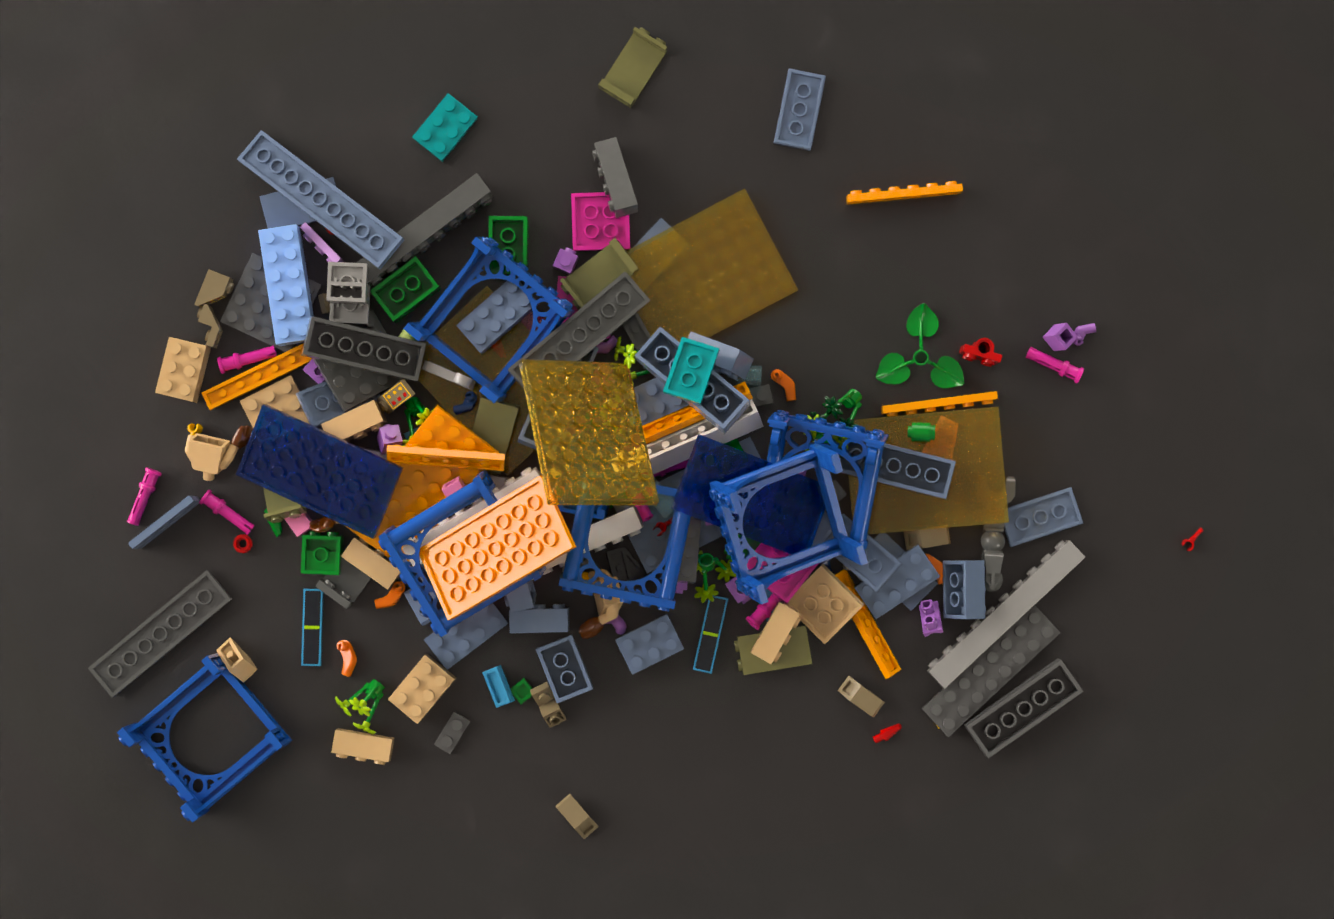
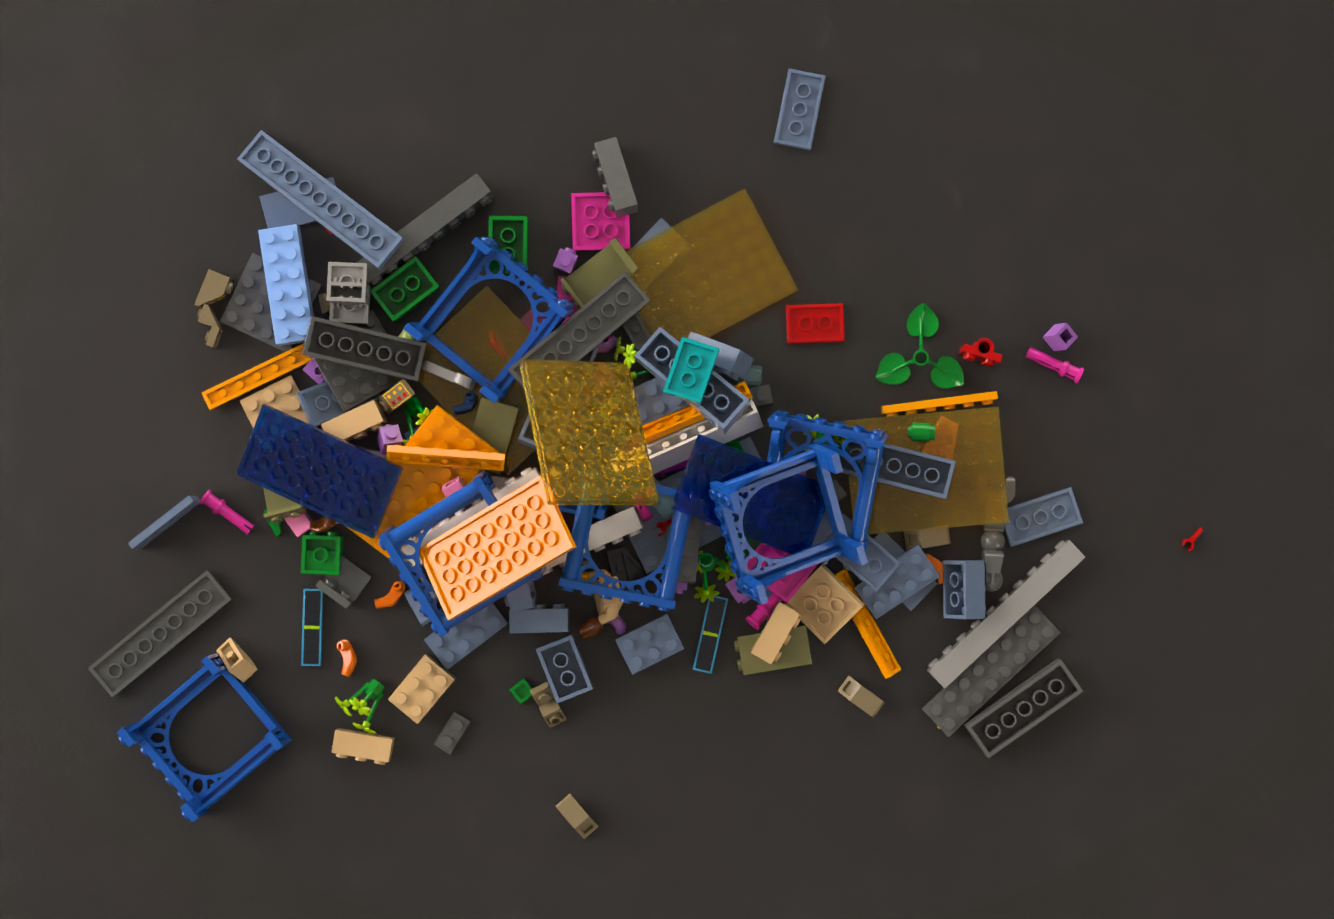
(146, 487): dark pink pin -> none
(183, 369): tan brick -> none
(212, 453): tan torso -> none
(236, 543): red plate -> none
(237, 361): dark pink pin -> none
(321, 246): lavender wing -> none
(371, 562): tan brick -> none
(445, 127): teal plate -> none
(495, 316): sand blue plate -> none
(498, 686): dark azure tile -> none
(634, 67): olive panel -> none
(786, 382): orange arm -> none
(815, 323): none -> red tile
(849, 400): plant -> none
(887, 733): red bar -> none
(896, 193): light orange plate -> none
(930, 617): medium lavender hips -> none
(1081, 332): medium lavender arm -> none

